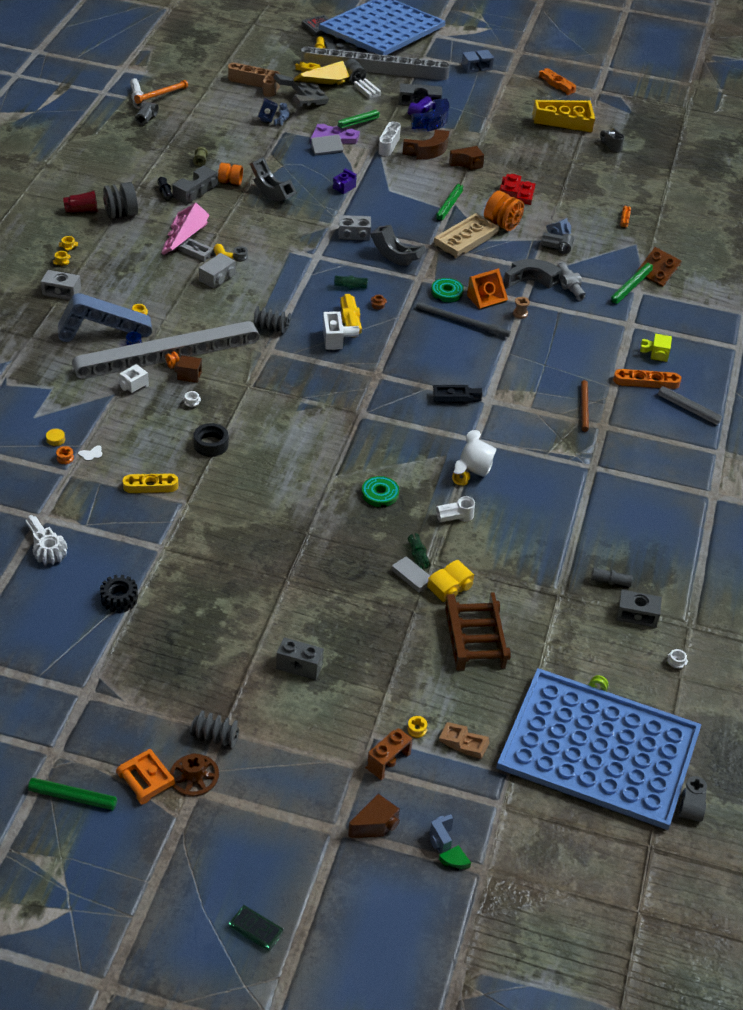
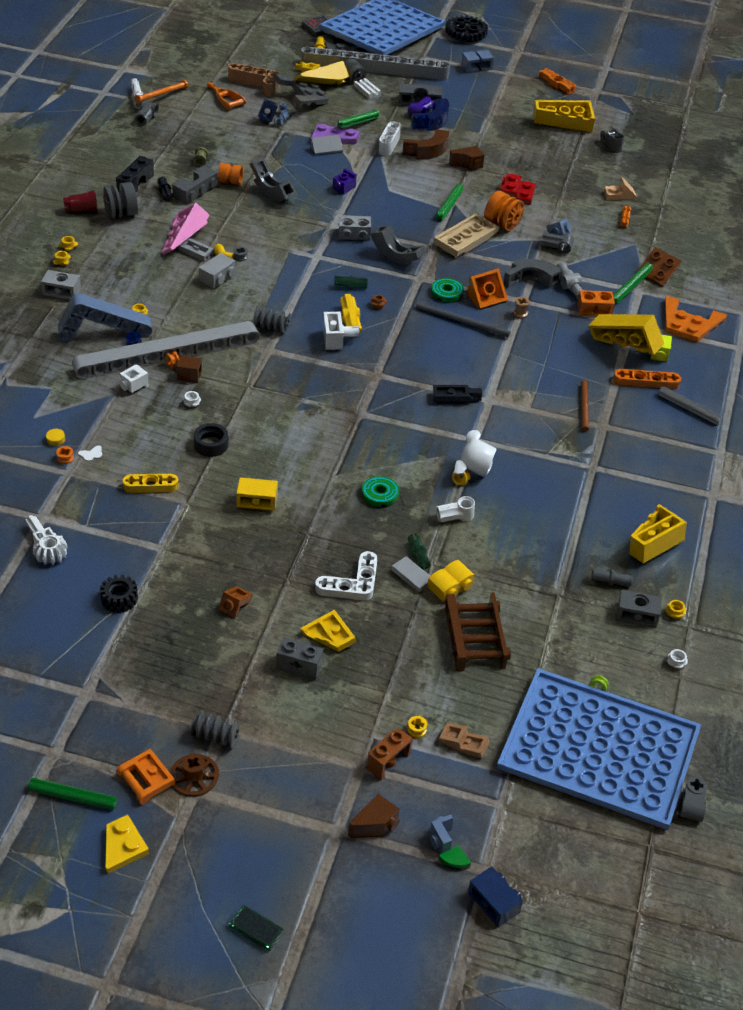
(123, 844): none -> yellow wing
(138, 170): none -> black arch
(233, 599): none -> dark orange bracket
(239, 100): none -> orange piece
(257, 493): none -> yellow brick
(330, 631): none -> yellow wing
(355, 585): none -> white beam
(457, 28): none -> black gear
(495, 896): none -> dark blue brick
(595, 303): none -> orange brick
(621, 192): none -> light nougat slope
(628, 330): none -> yellow wedge
(657, 534): none -> yellow wedge
(676, 609): none -> yellow plate
(688, 325): none -> orange wing

